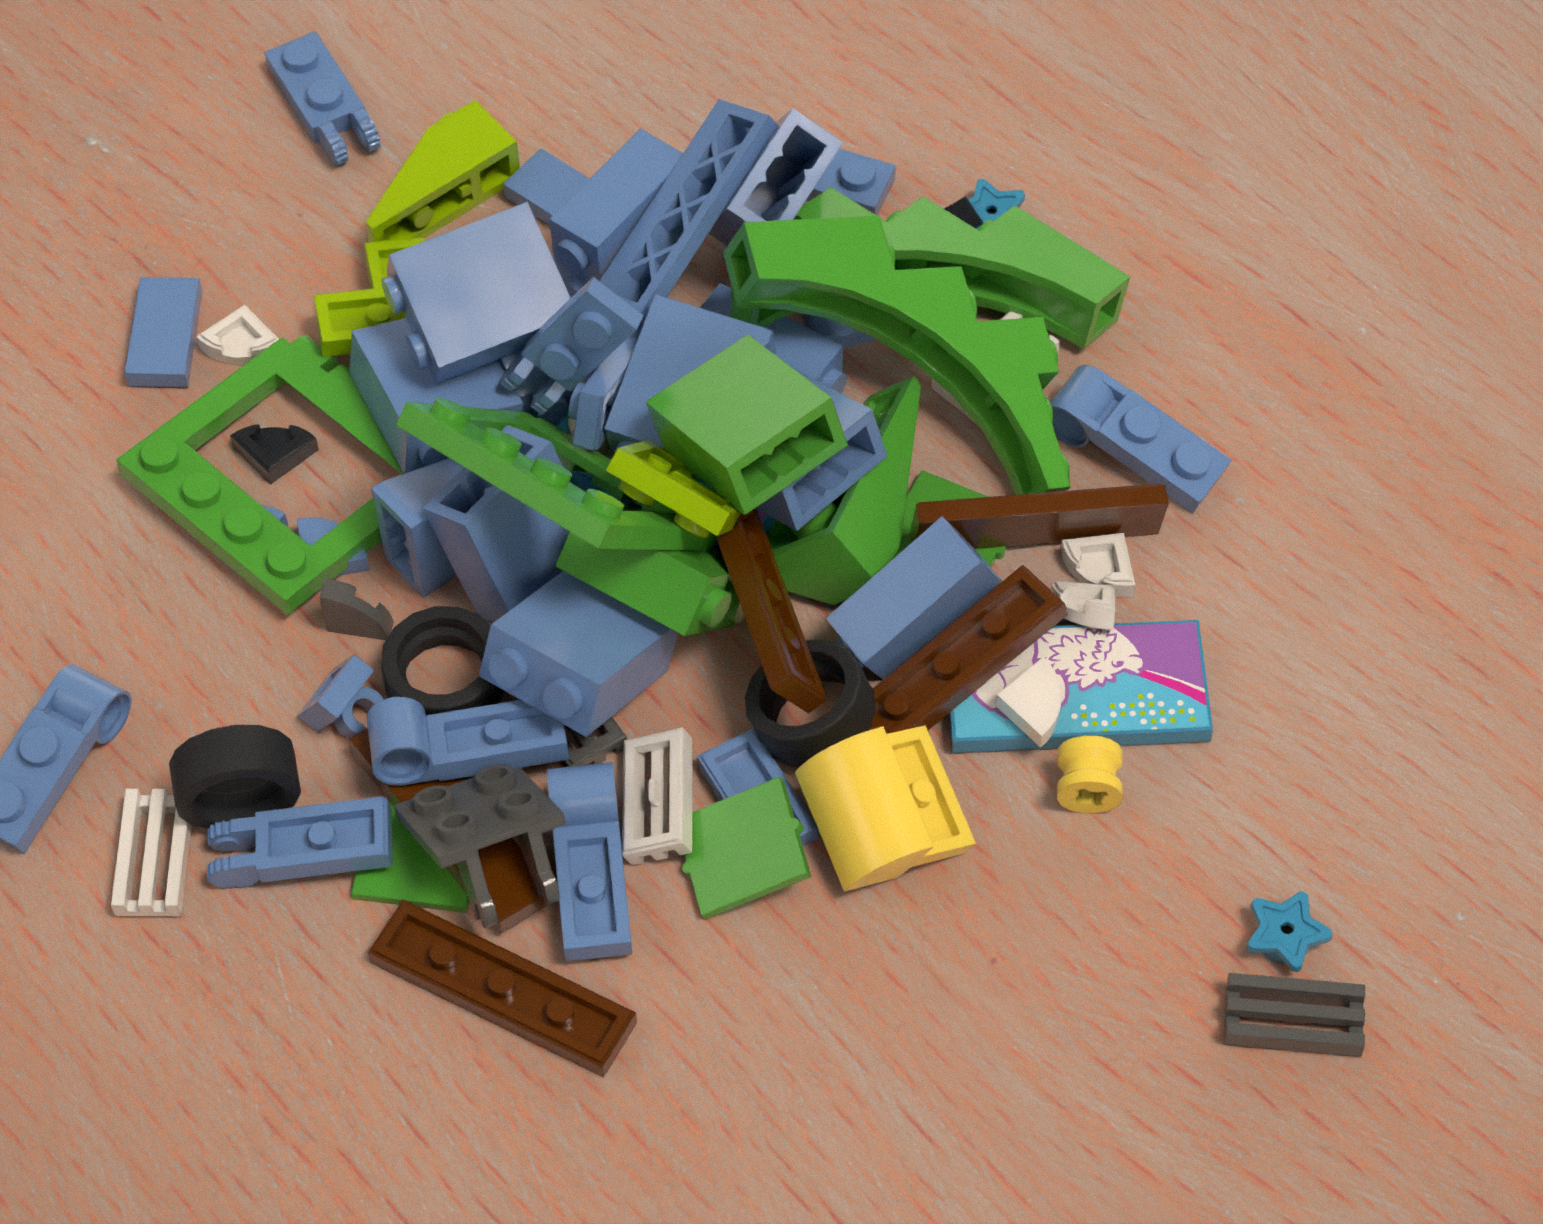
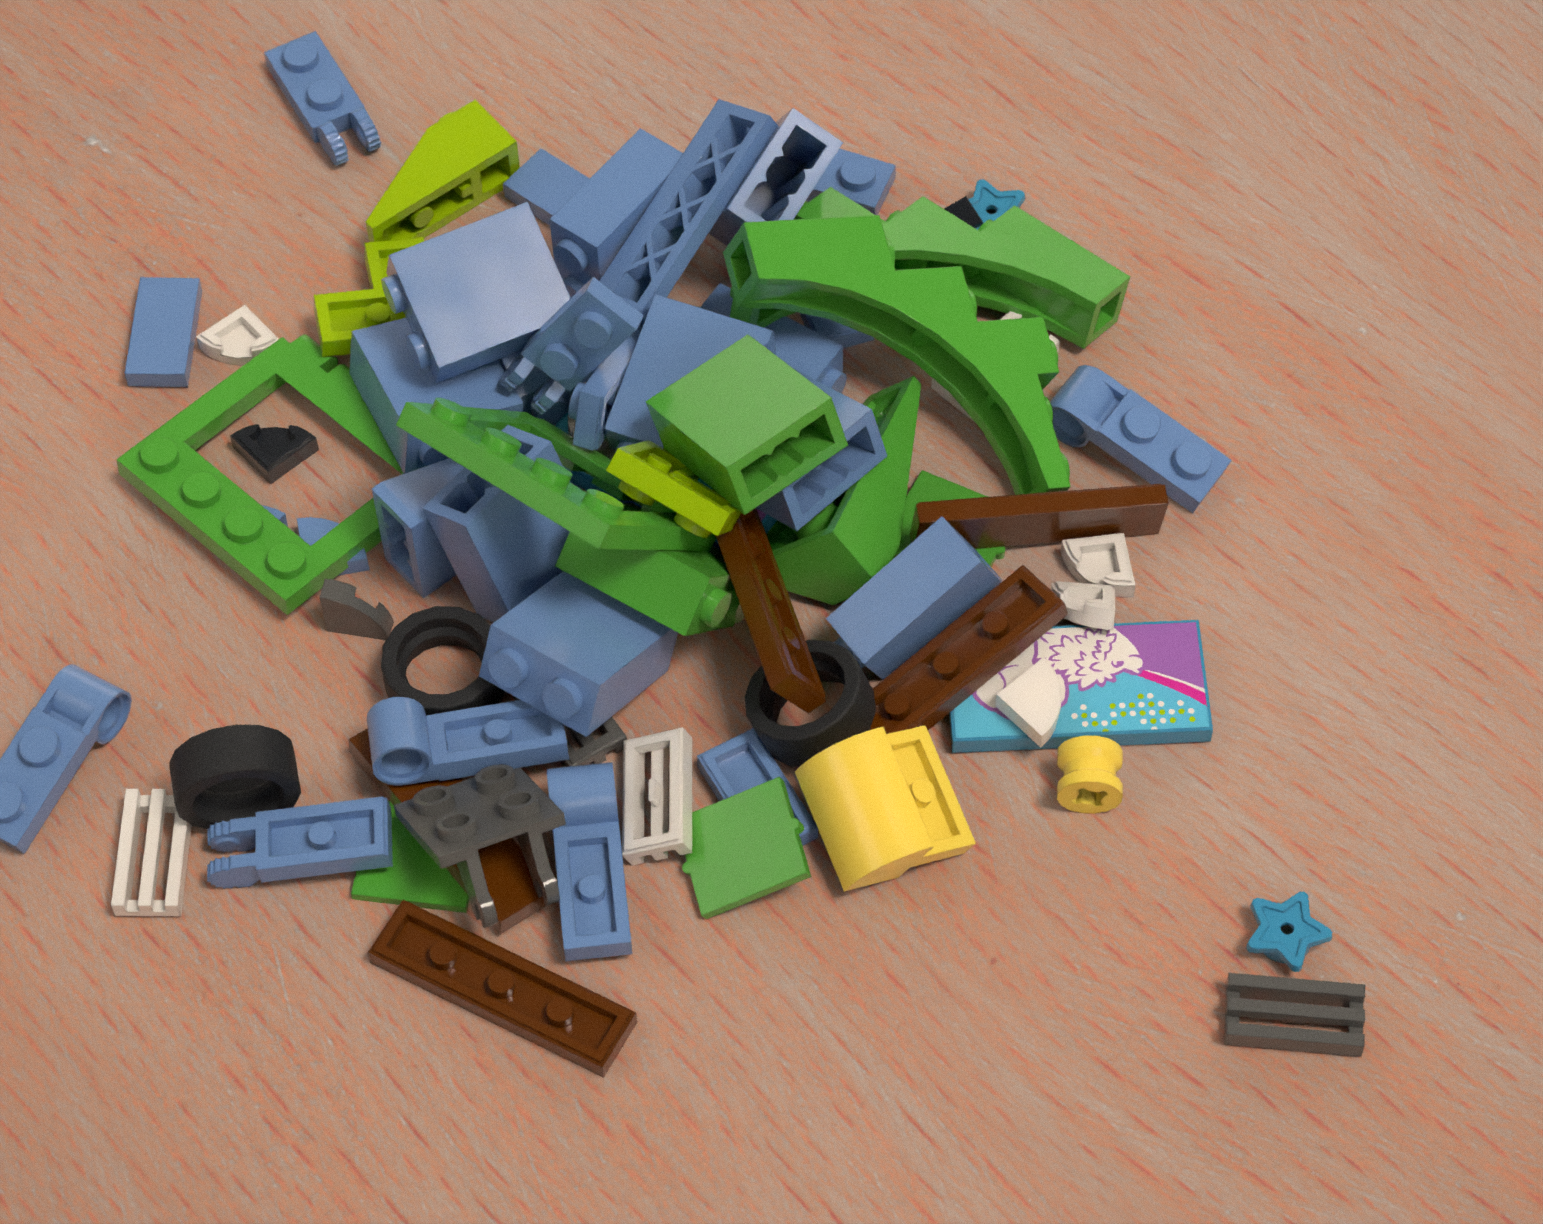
(337, 696): medium blue tile -> none

